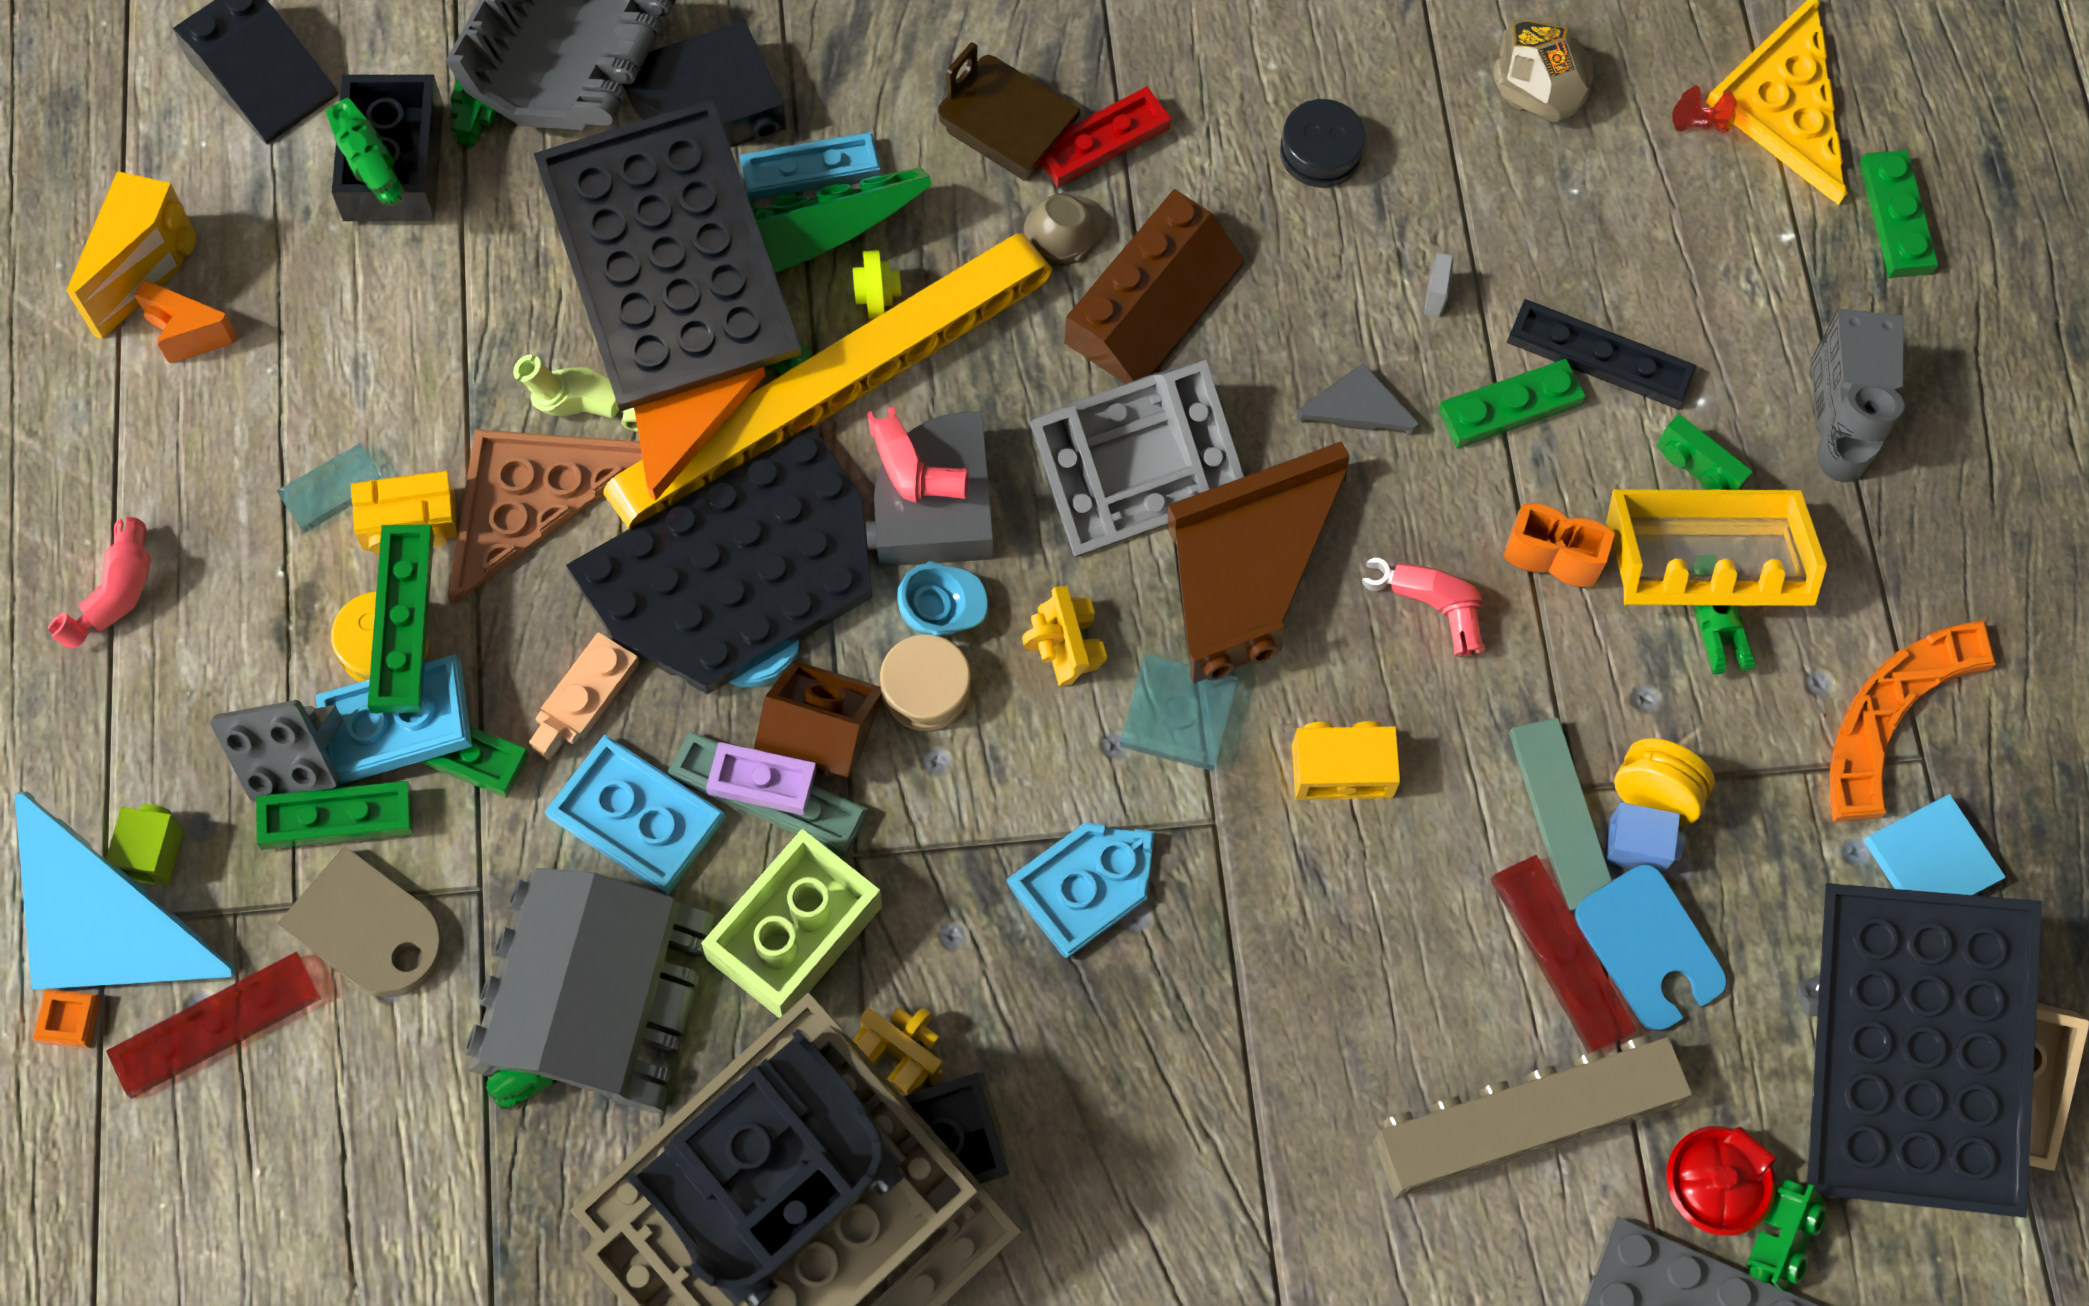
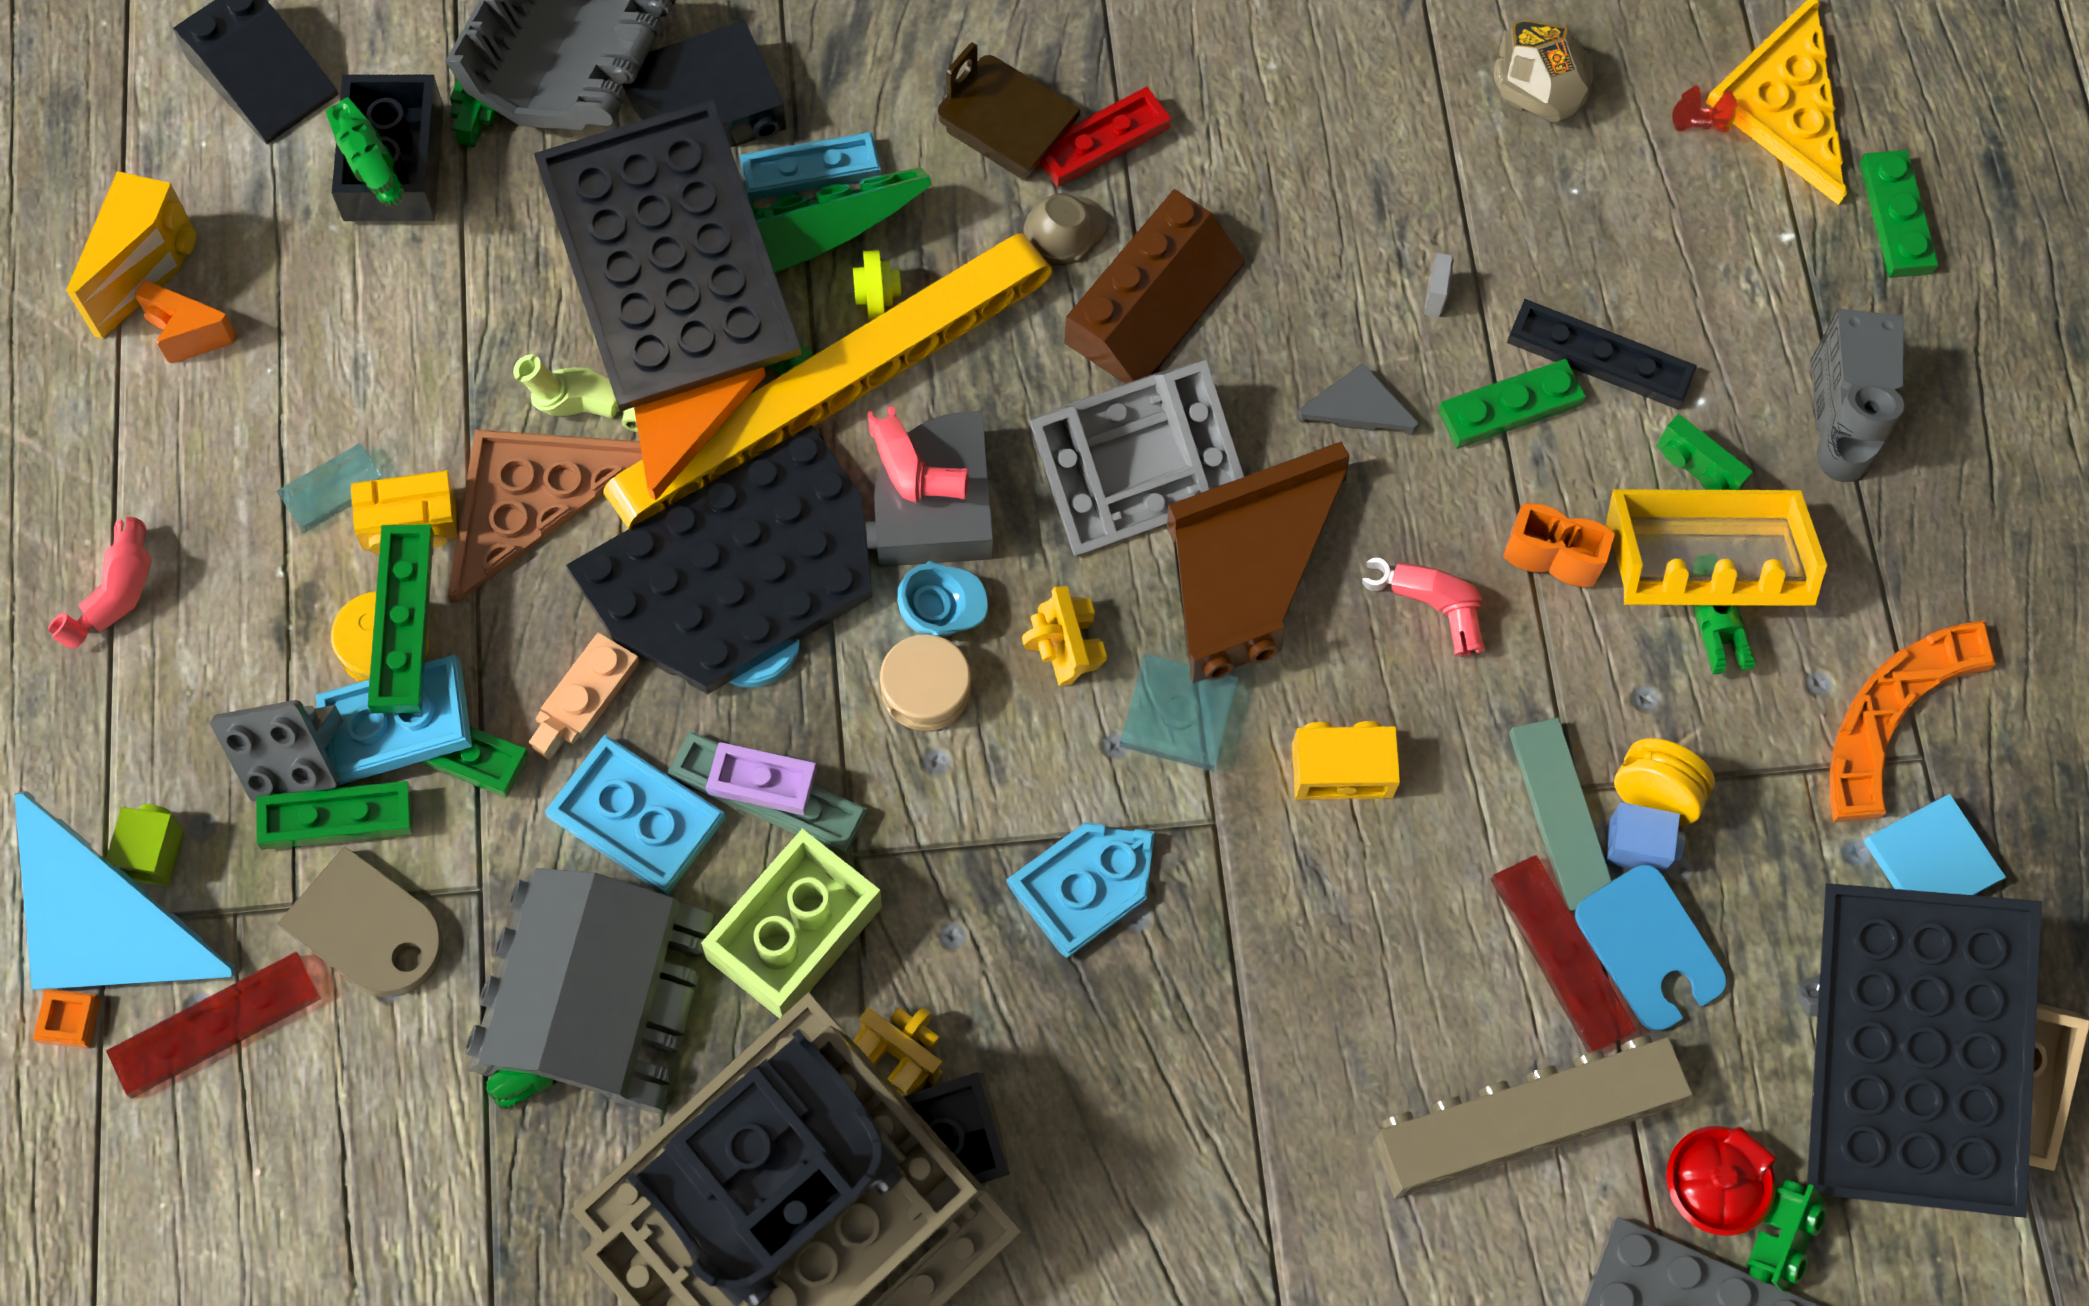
(818, 718): reddish brown slope -> none
(1322, 143): black head -> none

